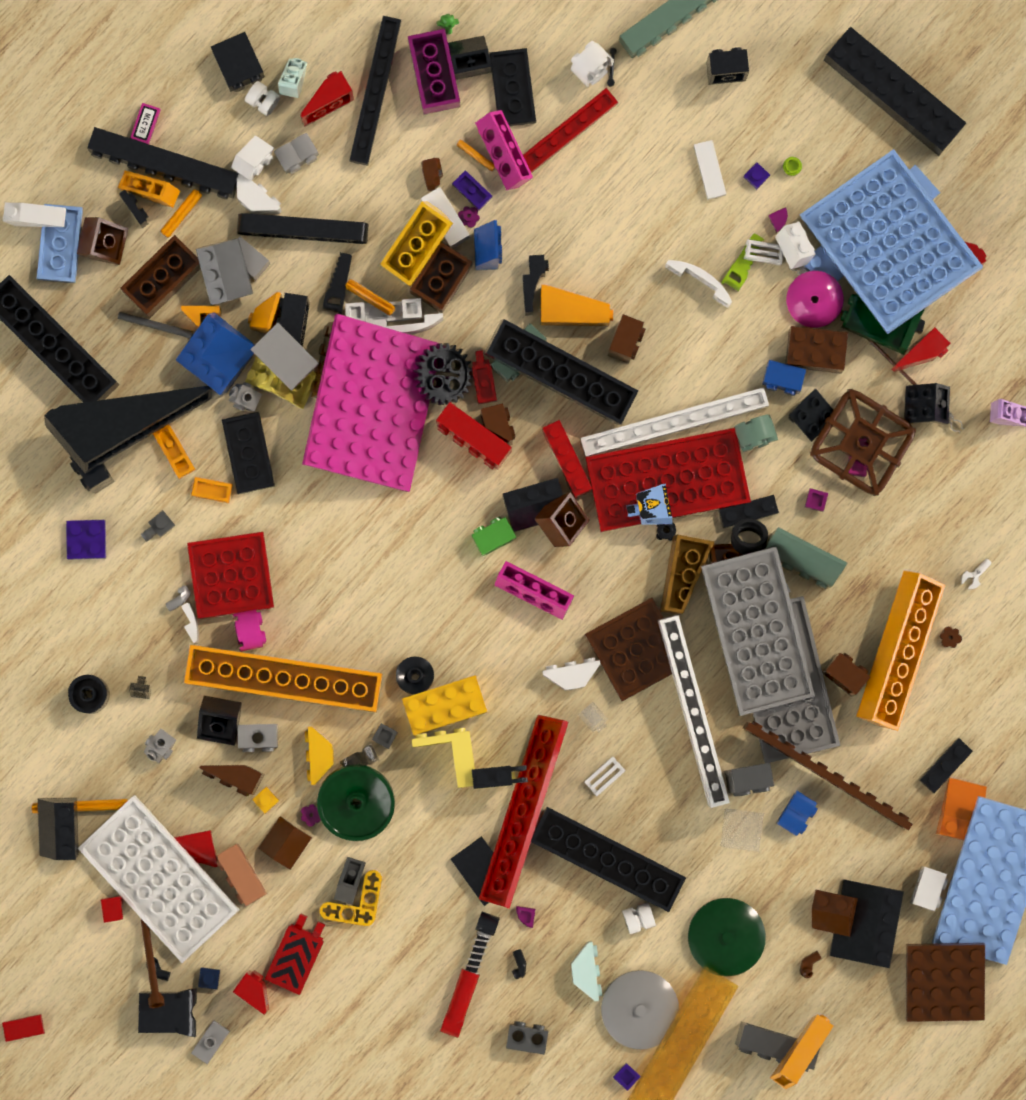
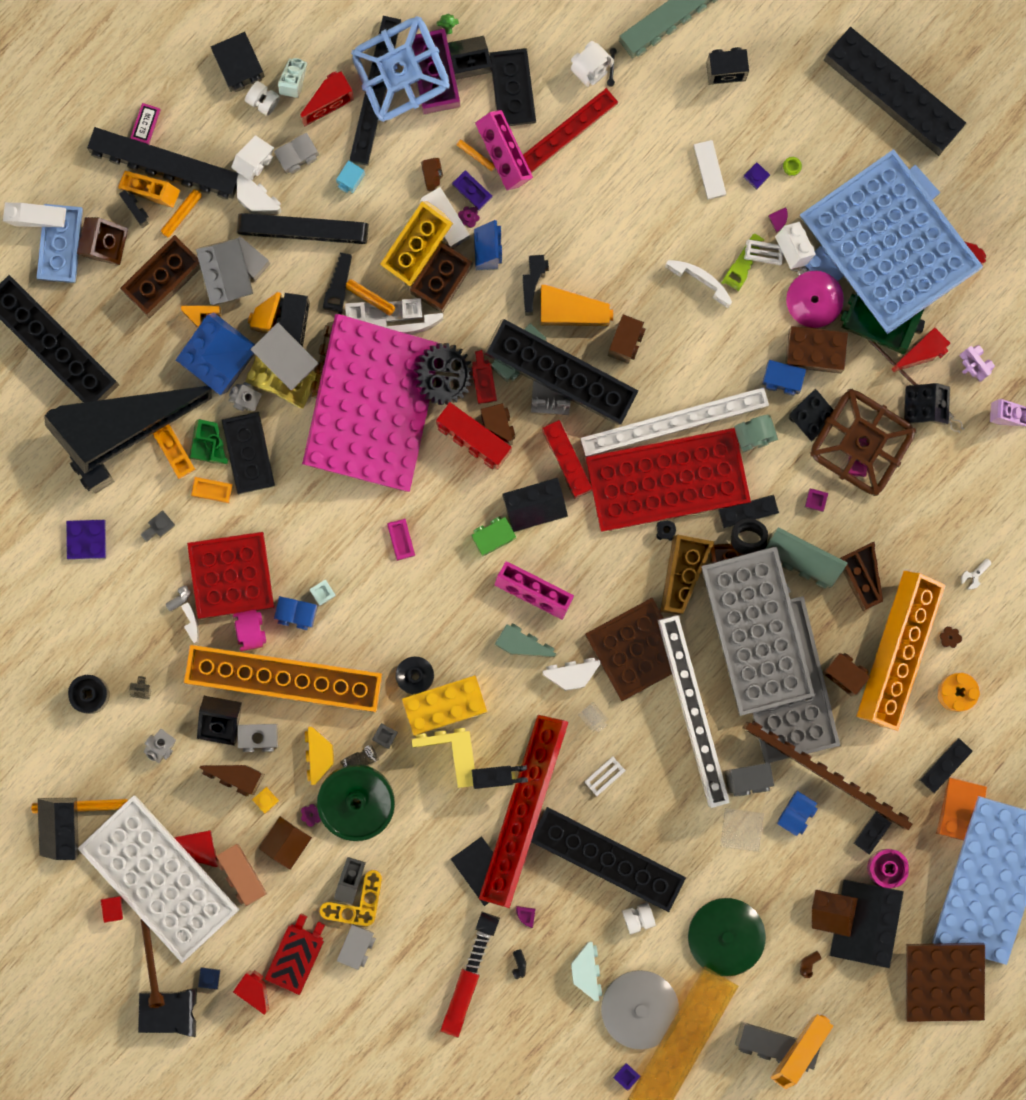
(23, 1027): red tile -> none
(155, 325): dark grey bar -> none
(161, 974): black arm -> none
(207, 443): none -> green slope
(210, 1042): light grey plate -> none
(295, 612): none -> blue brick
(322, 592): none -> light aqua plate
(350, 177): none -> medium azure brick
(355, 947): none -> light grey brick
(401, 539): none -> dark pink tile
(411, 73): none -> light blue plate
(517, 643): none -> sand green slope
(526, 1043): dark grey brick -> none
(548, 401): none -> light grey hinge
(562, 520): reddish brown slope -> none
(652, 506): torso -> none
(864, 576): none -> reddish brown wedge
(872, 833): none -> black plate
(899, 868): none -> dark pink brick
(928, 888): white brick -> none
(969, 694): none -> light orange brick
(975, 364): none -> lavender hips

